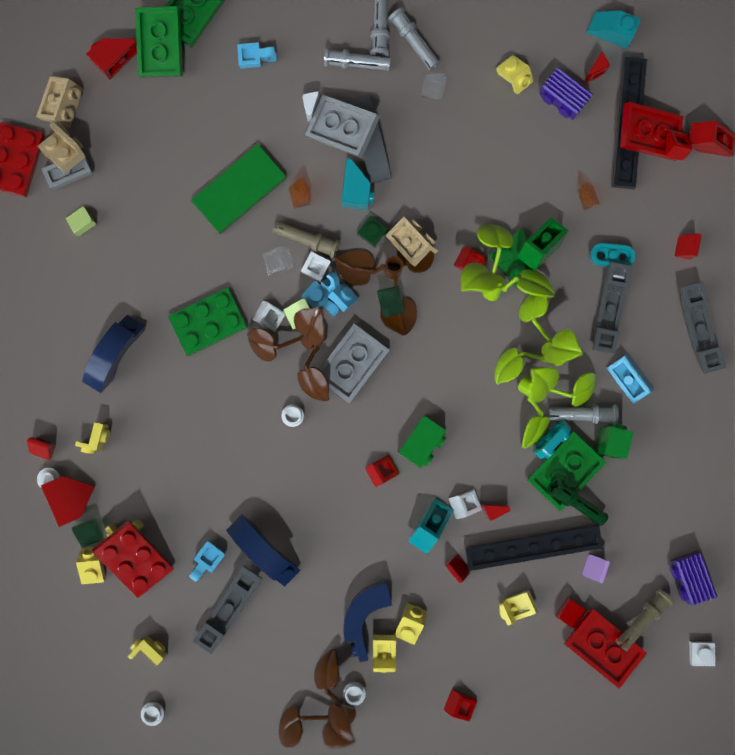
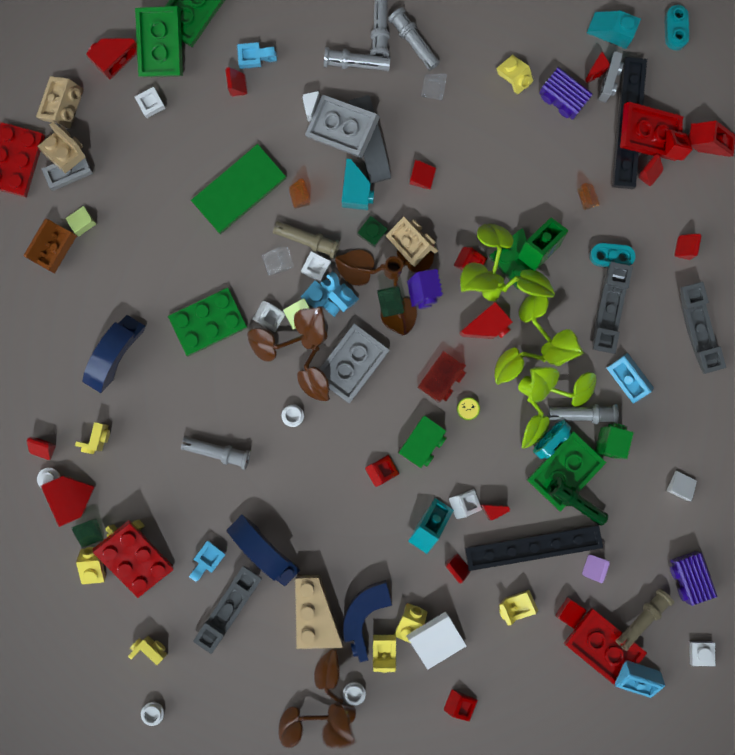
(50, 245): none -> dark orange bracket
(149, 102): none -> white plate
(225, 454): none -> light grey pin
(236, 82): none -> red slope
(314, 617): none -> tan wedge
(422, 175): none -> red slope
(424, 288): none -> dark purple brick
(436, 640): none -> white tile
(441, 377): none -> clear red bracket
(468, 408): none -> light yellow tile
(489, 324): none -> red slope
(609, 86): none -> light grey plate
(640, 679): none -> medium azure slope
(651, 170): none -> red slope
(675, 26): none -> teal plate
(682, 486): none -> white slope

